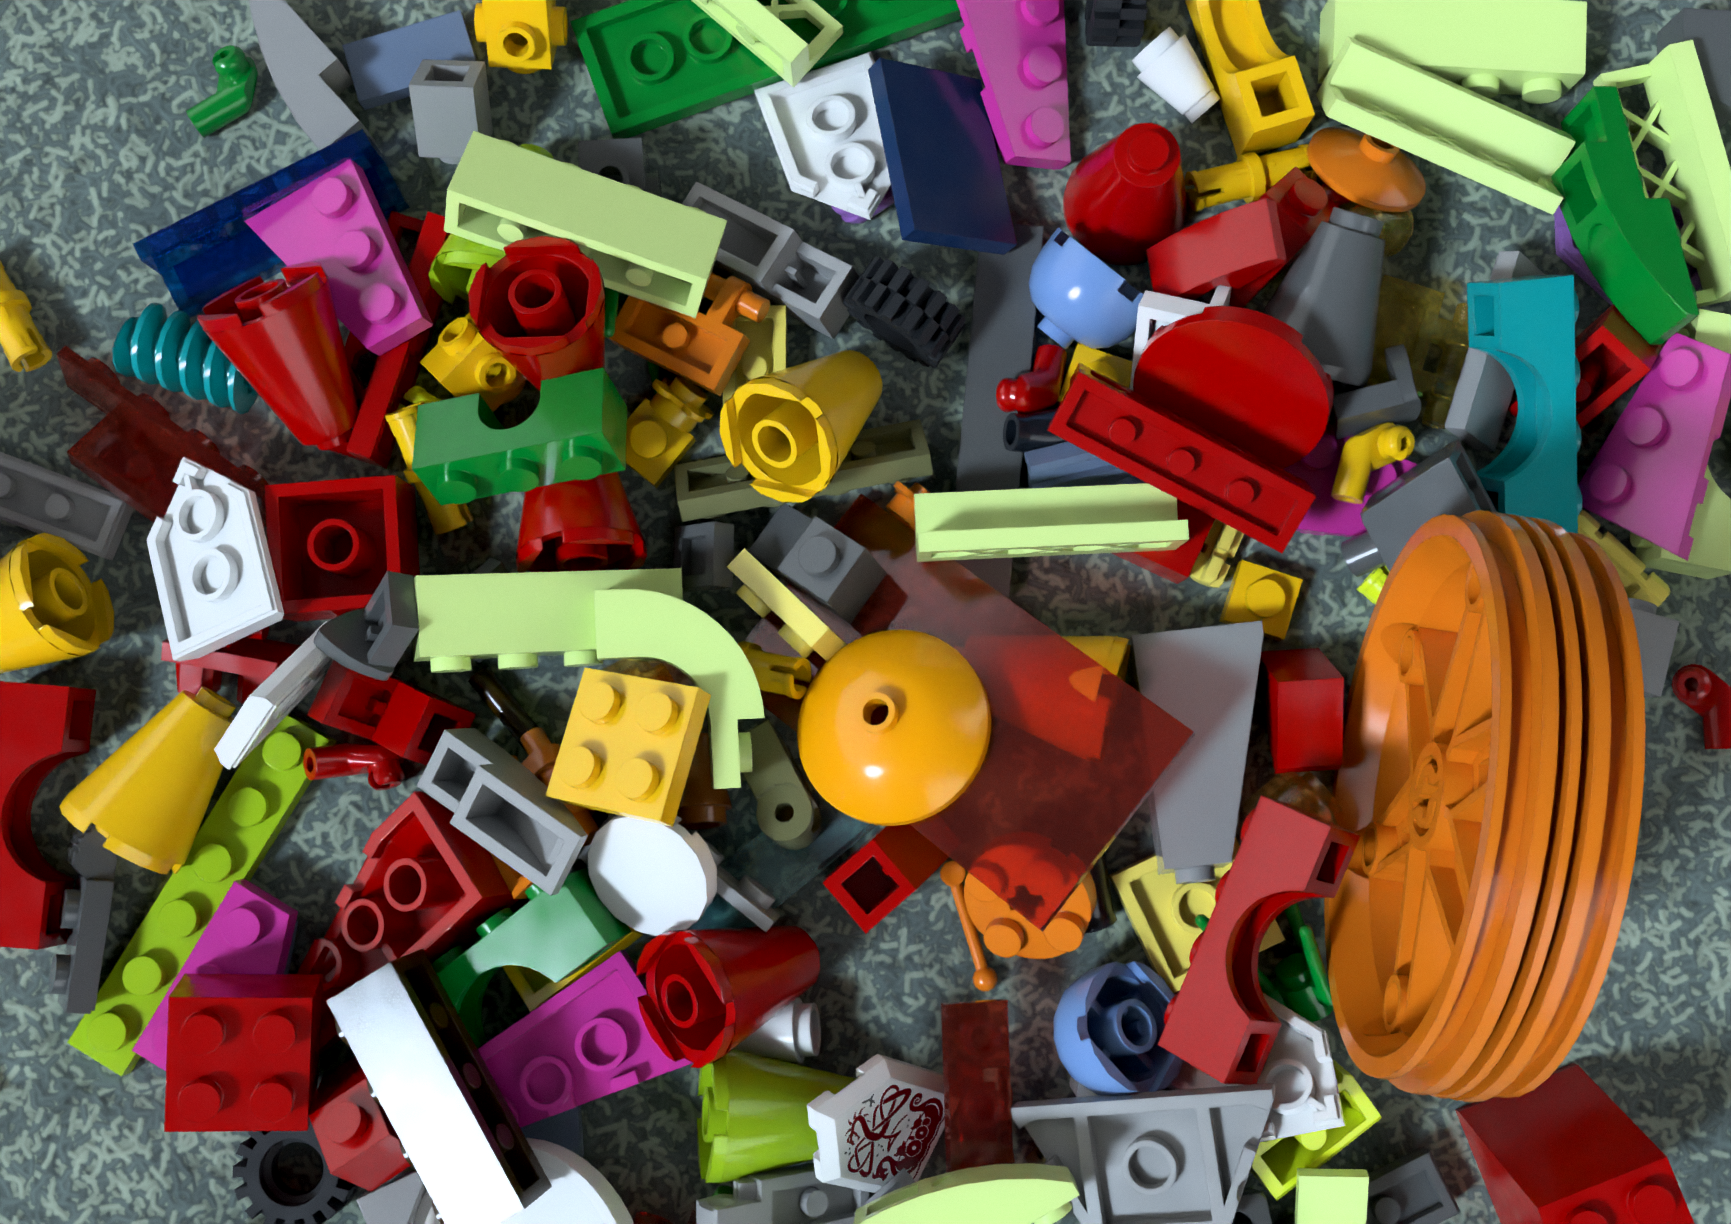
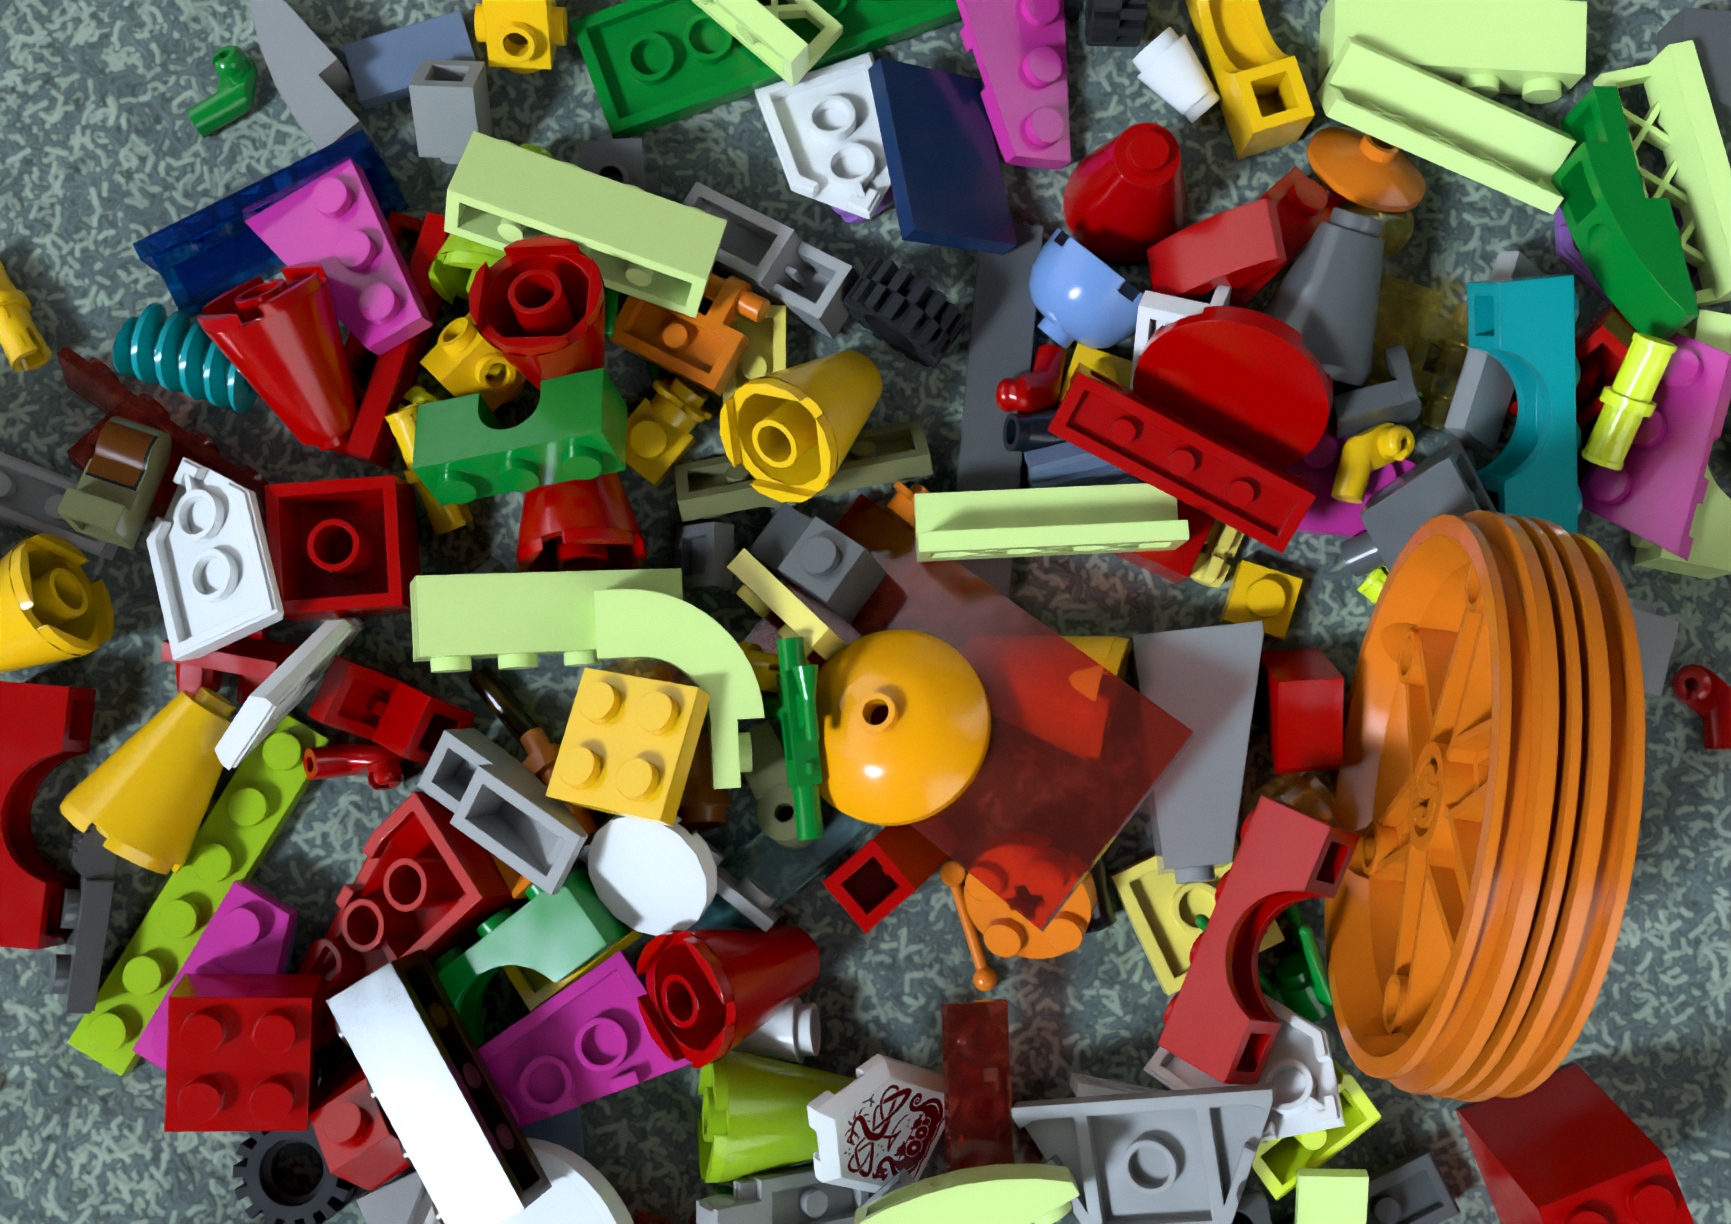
(118, 482): none -> olive leg
(377, 635): dark grey tile -> none
(799, 729): none -> green piece
(1111, 1030): medium blue cylinder -> none
(1245, 178): yellow pin -> none
(1628, 400): none -> neon yellow pin
(1629, 567): light yellow axle -> none

